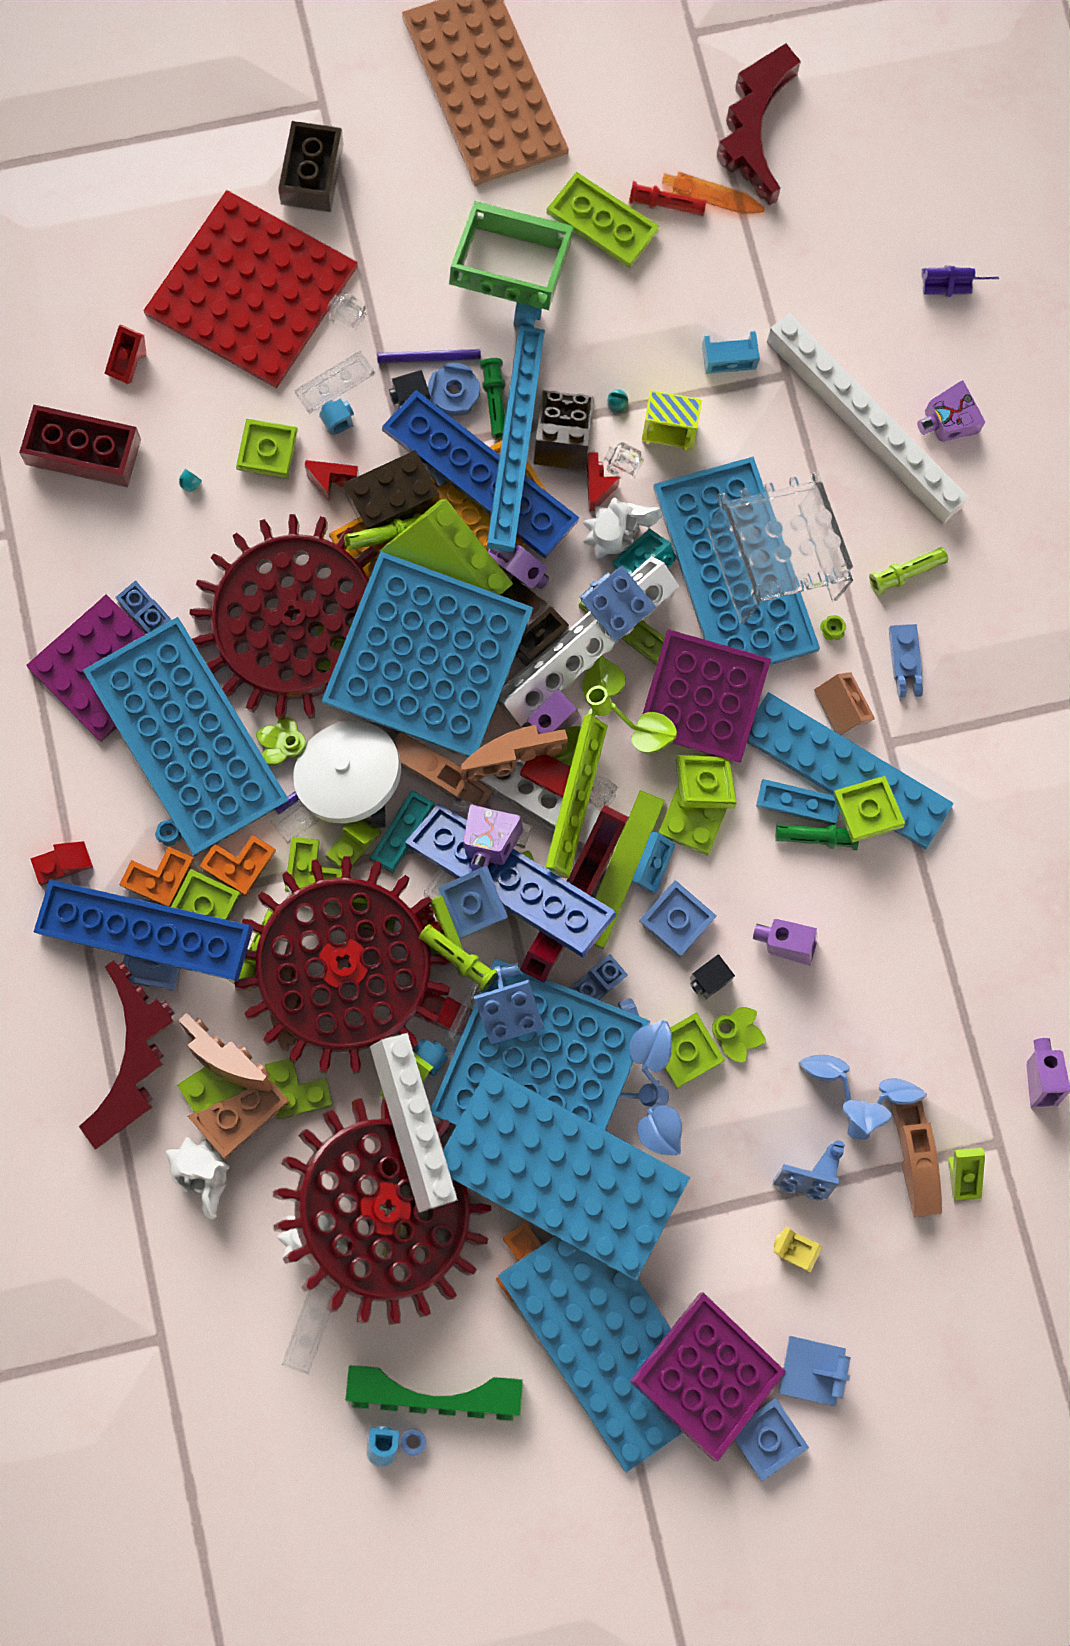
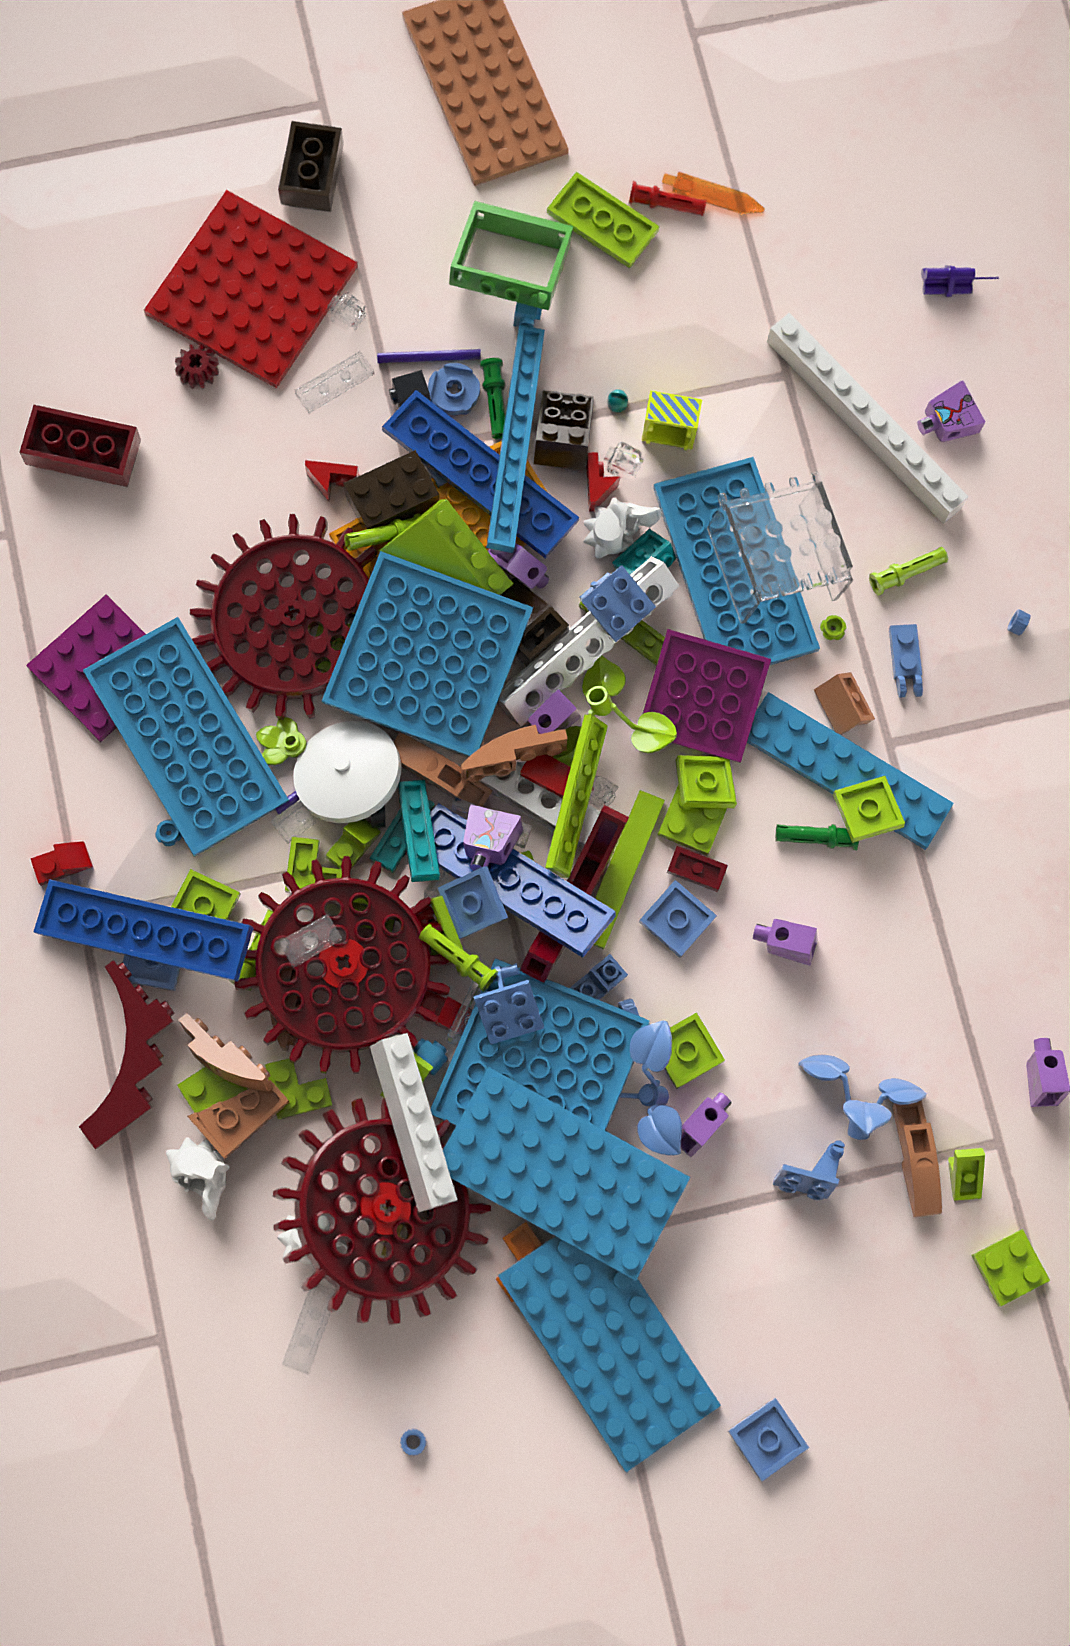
(124, 355): red slope -> none
(142, 607): medium blue slope -> none
(161, 884): orange plate -> none
(189, 481): teal hinge -> none
(196, 375): none -> dark red gear
(239, 871): orange plate -> none
(267, 448): lime plate -> none
(310, 940): none -> clear plate
(336, 416): dark azure plate -> none
(373, 1386): green arch -> none
(382, 1445): dark azure plate -> none
(418, 831): none -> teal tile
(653, 862): dark azure plate -> none
(697, 869): none -> dark red plate
(704, 1123): none -> medium lavender torso
(708, 1376): magenta plate -> none
(711, 977): black brick -> none
(730, 355): dark azure panel -> none
(742, 1033): lime plate -> none
(757, 88): dark red arch -> none
(796, 1249): light yellow bracket -> none
(797, 802): dark azure plate -> none
(814, 1371): medium blue plate -> none
(1010, 1267): none -> lime plate
(1019, 622): none -> medium blue axle

